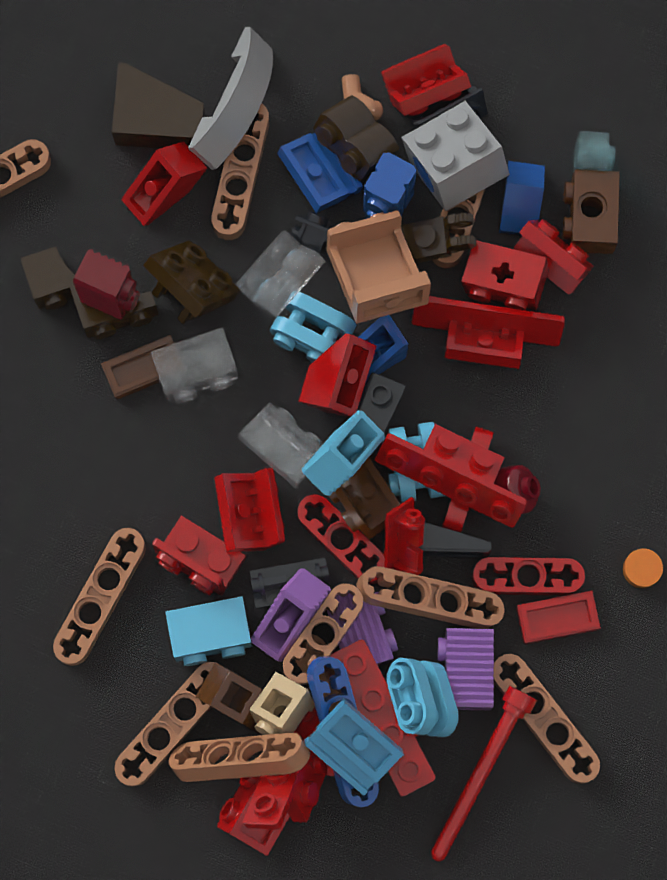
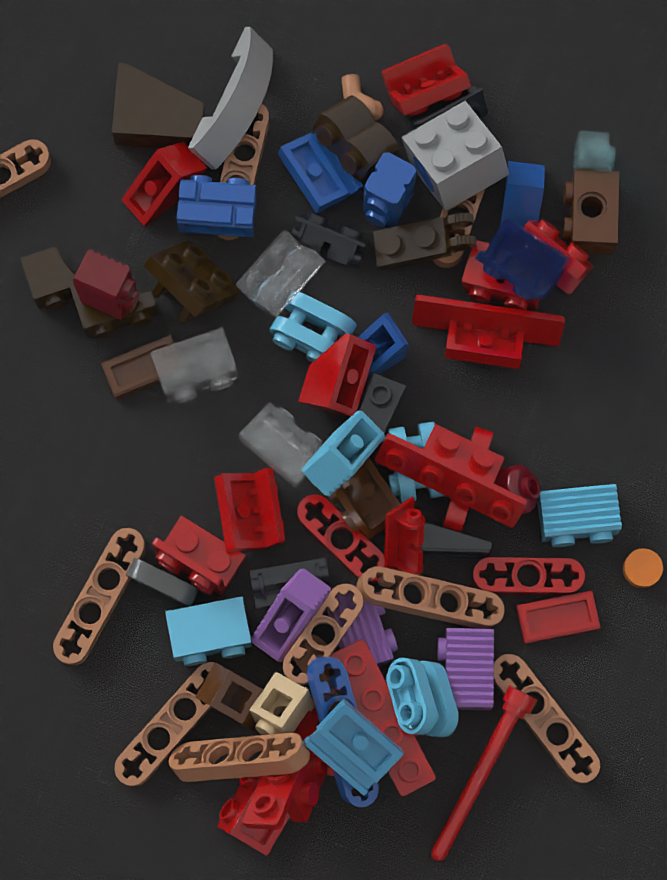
(162, 582): none -> dark grey beam
(217, 206): none -> blue brick
(376, 267): nougat panel -> none
(523, 261): none -> clear blue bracket
(579, 514): none -> medium azure brick

